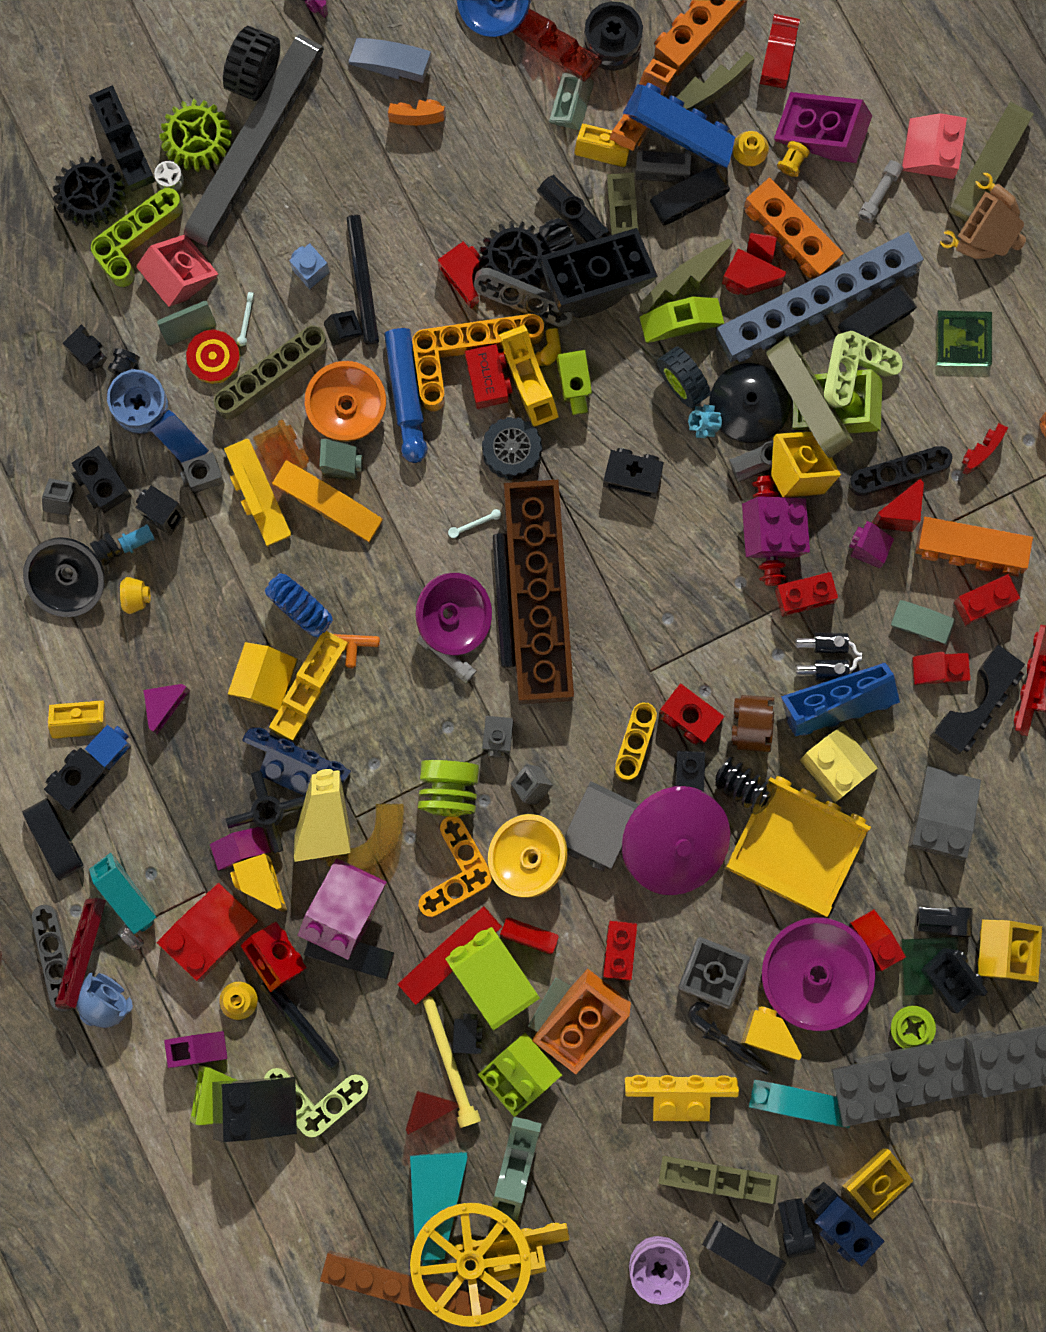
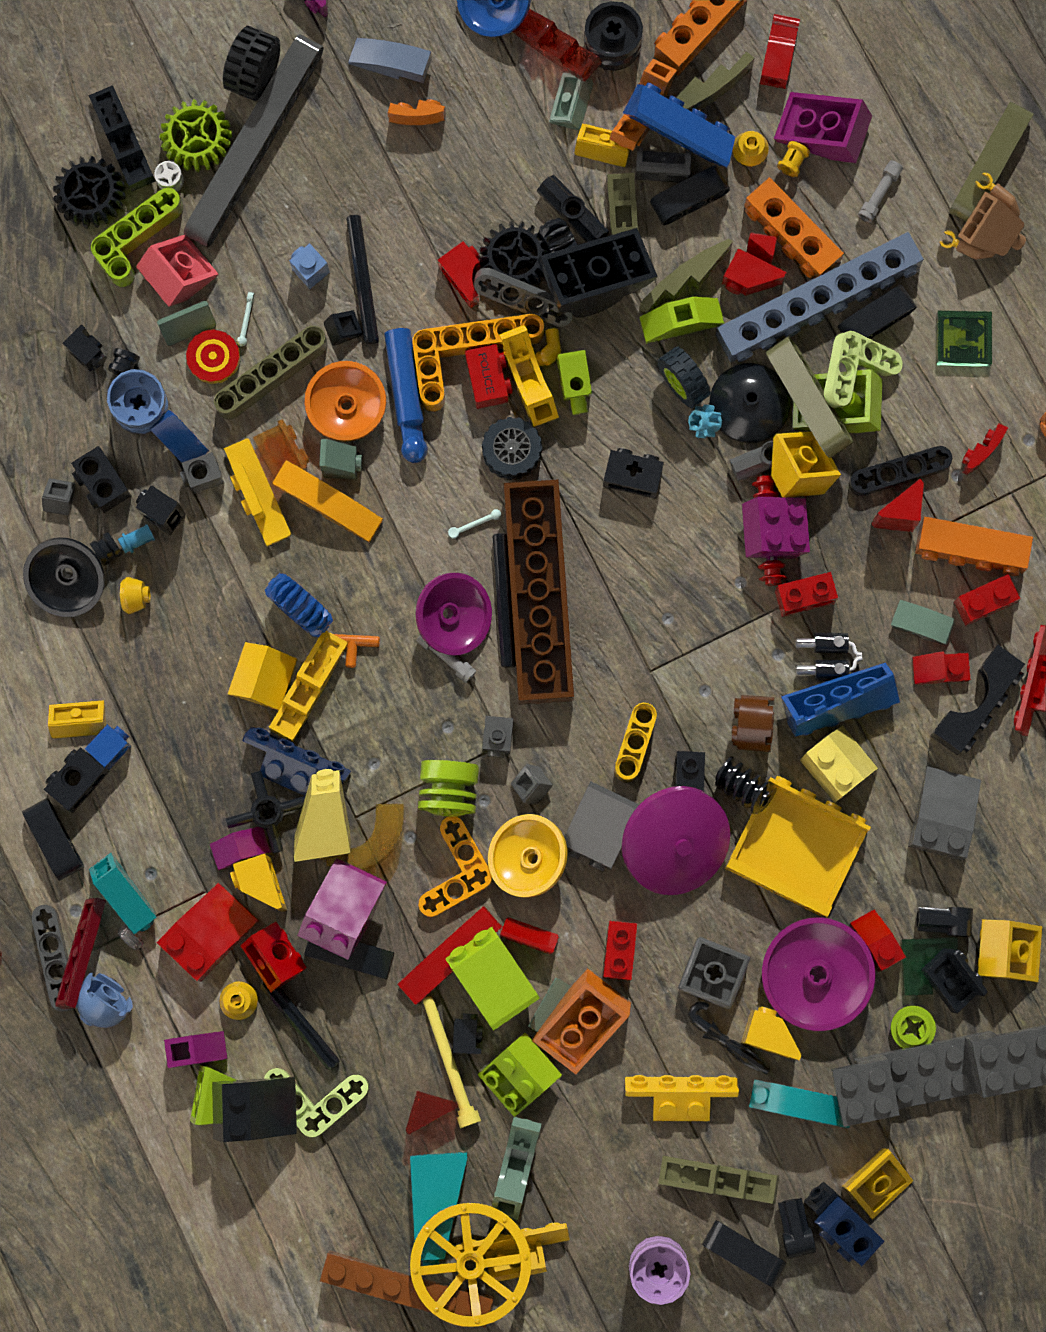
(162, 703): magenta slope -> none
(682, 700): red brick -> none
(871, 545): magenta slope -> none
(934, 145): coral slope -> none

